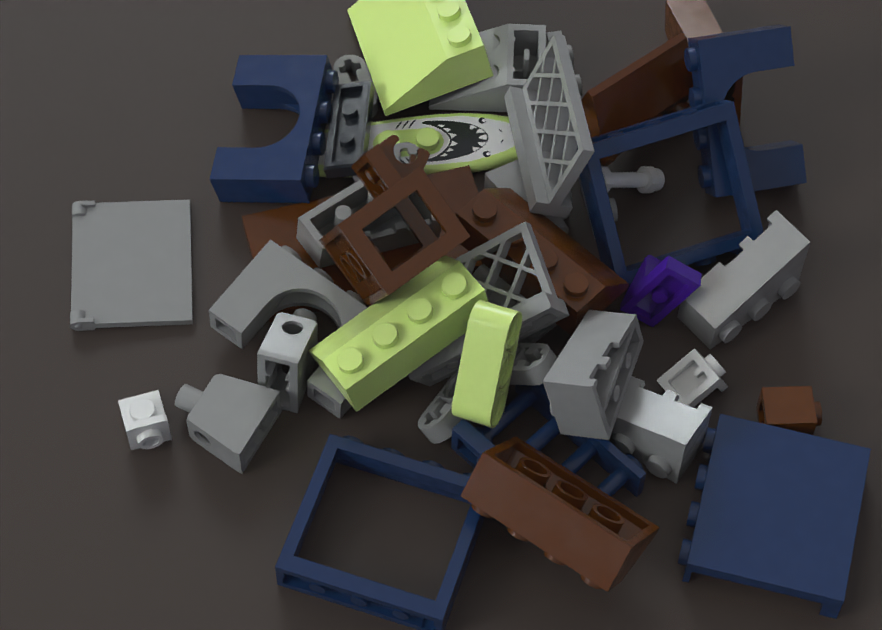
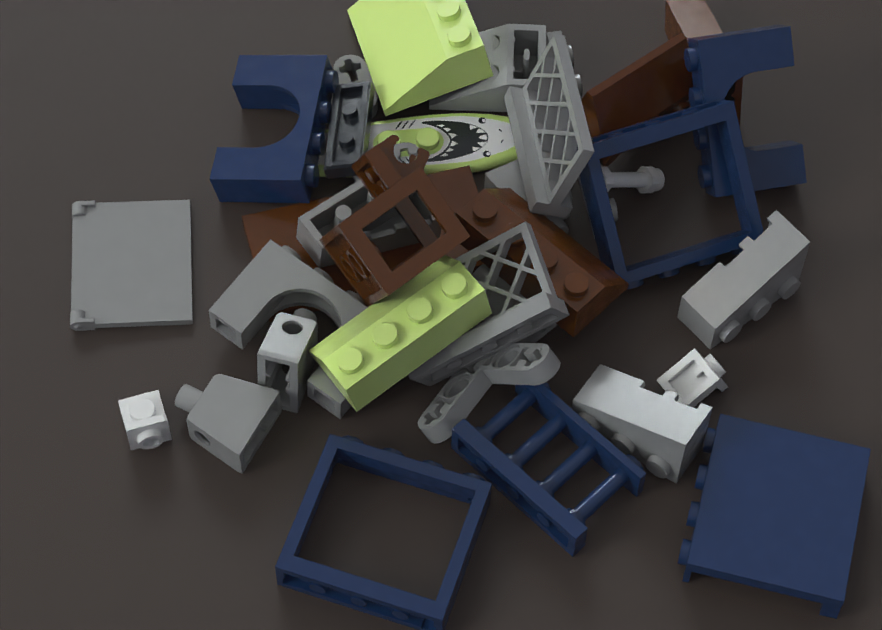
(486, 363): yellowish green beam -> none
(558, 513): reddish brown slope -> none
(594, 373): light grey wedge -> none
(659, 289): dark purple slope -> none
(789, 408): reddish brown brick -> none

